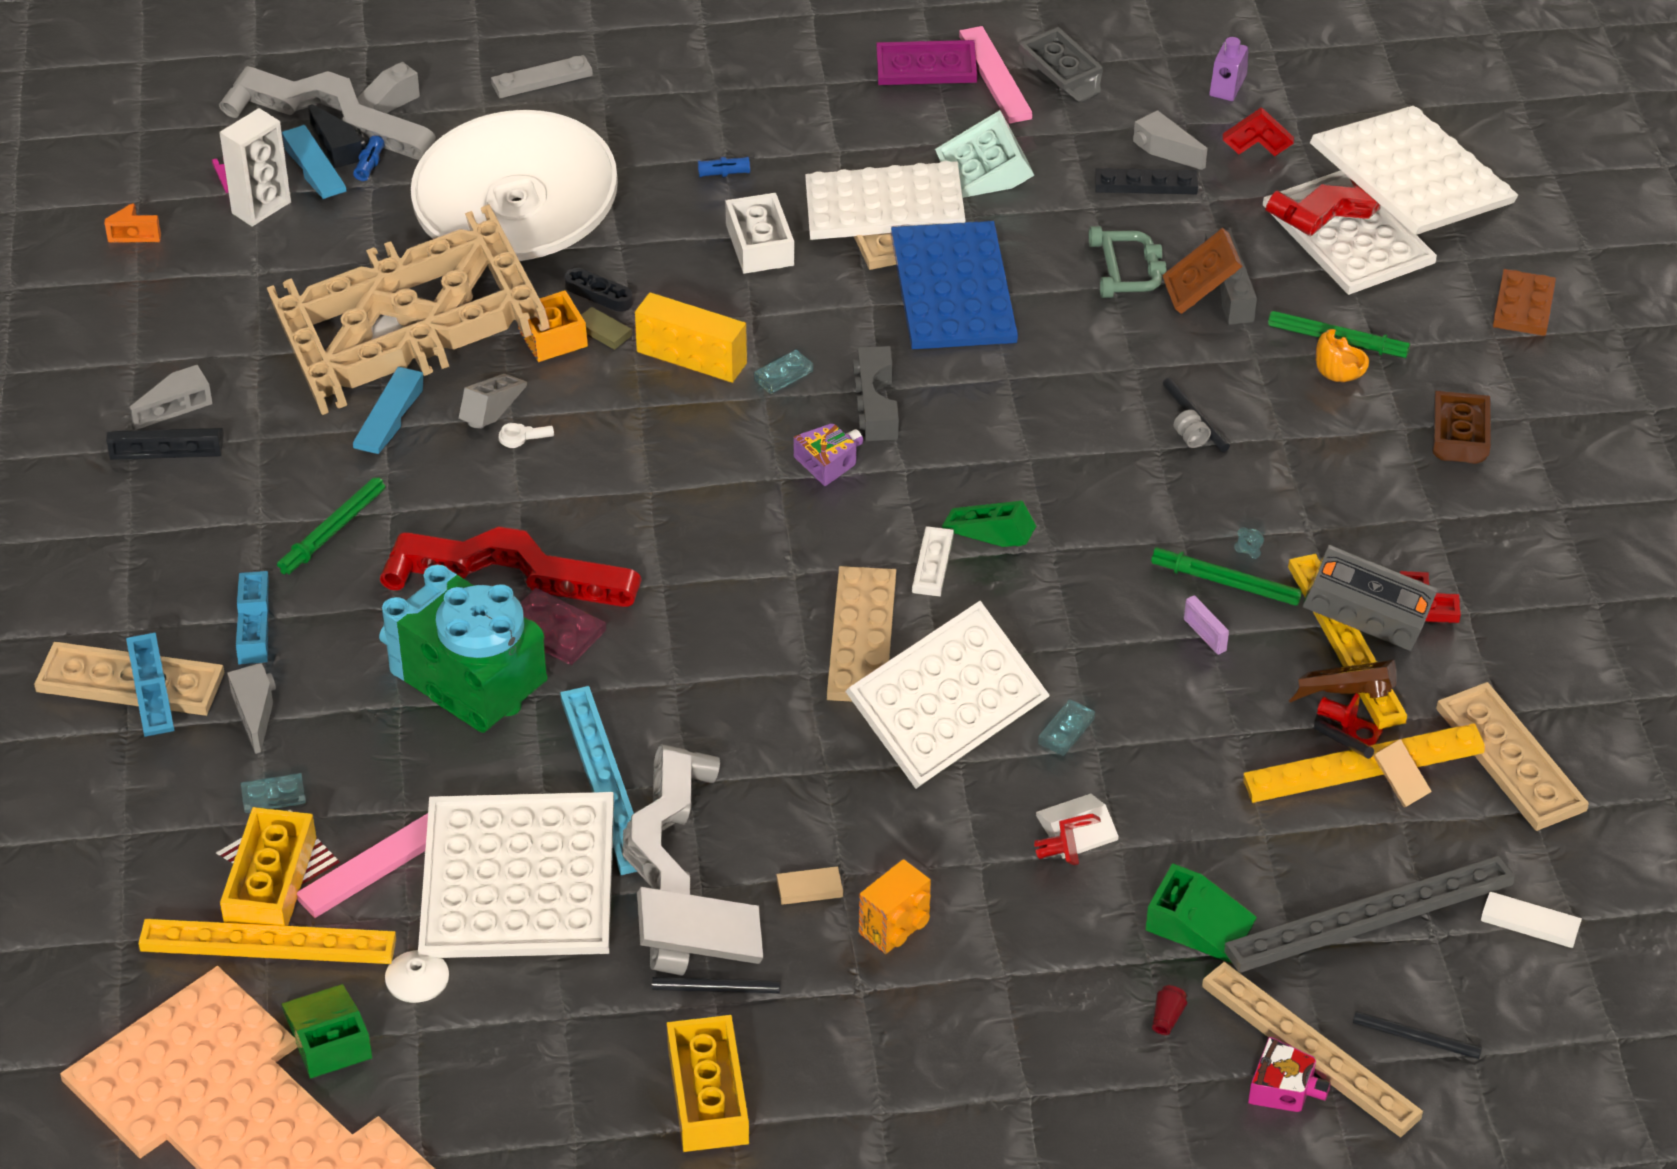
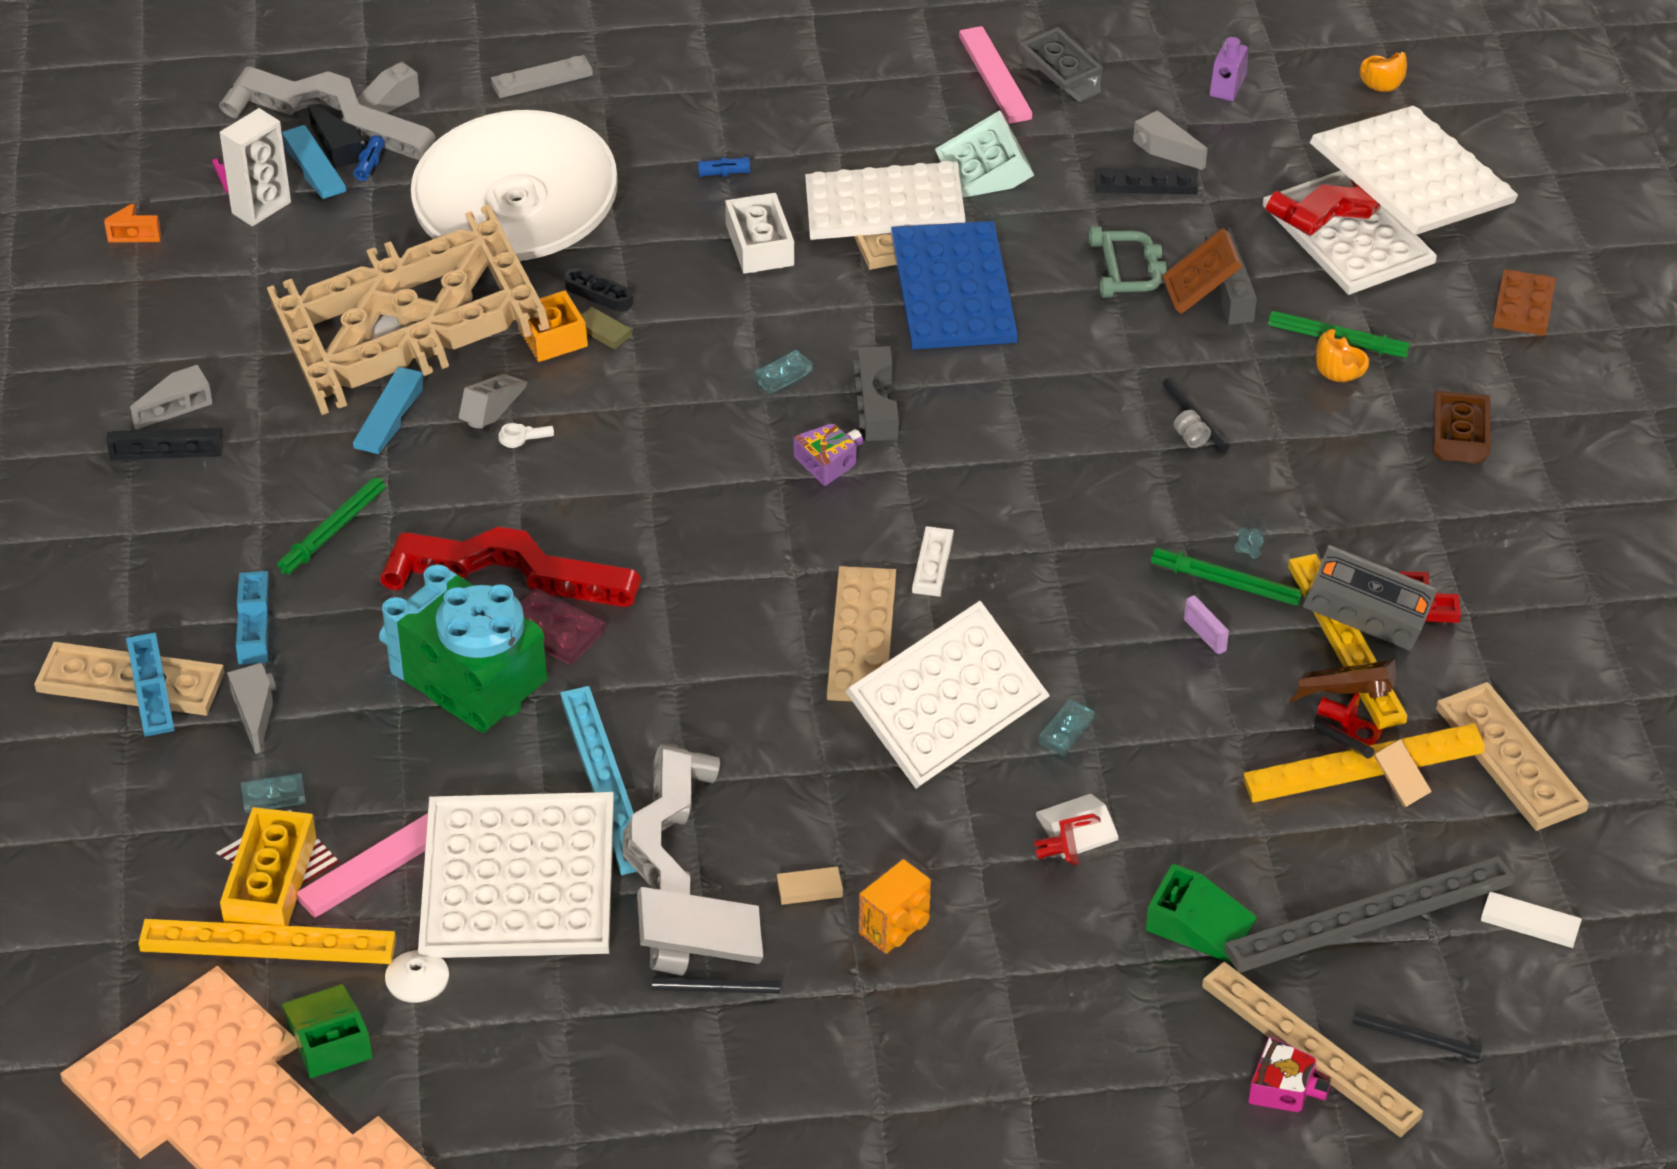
(691, 337): yellow brick -> none
(707, 1083): yellow brick -> none
(926, 62): magenta plate -> none
(995, 523): green slope -> none
(1168, 1008): dark red cone -> none
(1258, 128): red plate -> none
(1384, 73): none -> light orange piece

